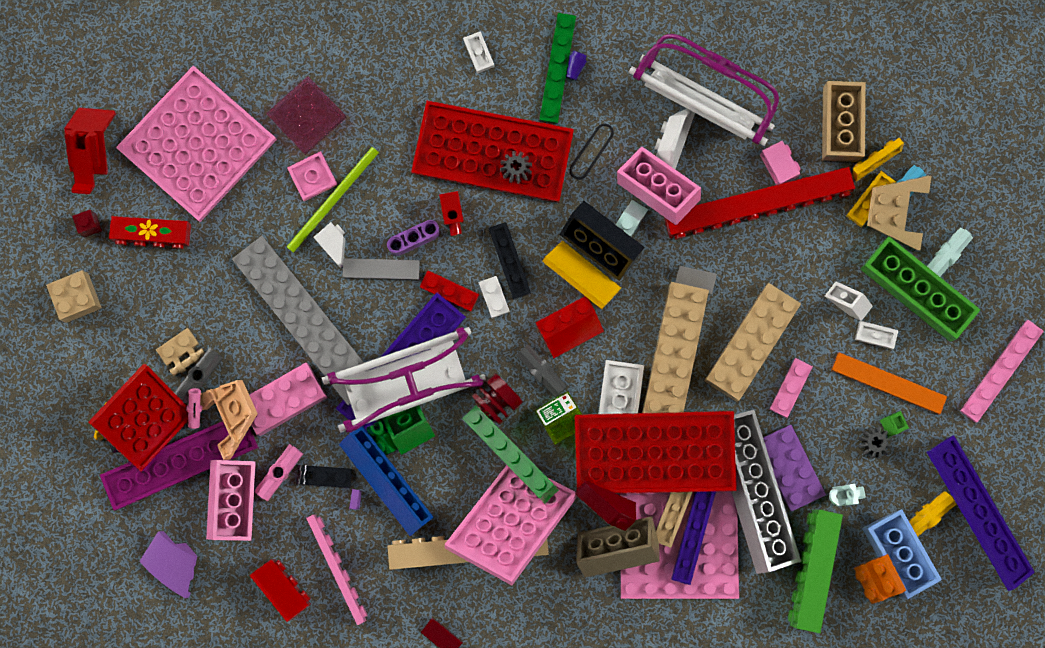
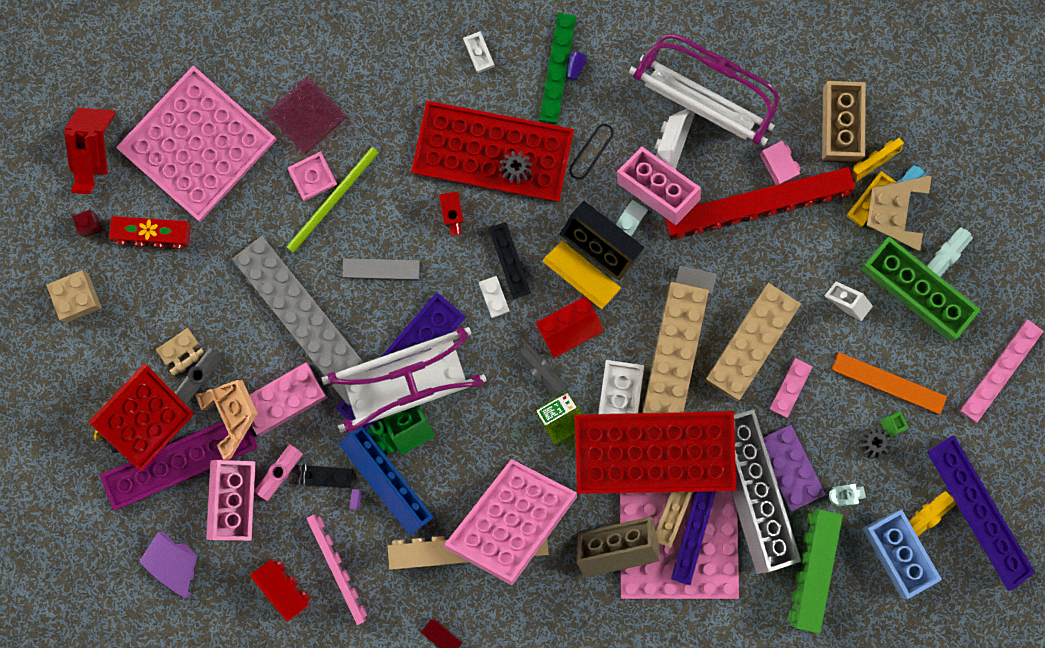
(194, 419): bright pink pin -> none
(333, 242): white slope -> none
(419, 230): medium lavender beam -> none
(449, 290): red plate -> none
(497, 399): dark red wheel -> none
(510, 454): green brick -> none
(608, 505): dark red slope -> none
(876, 335): white plate -> none
(879, 579): orange plate -> none

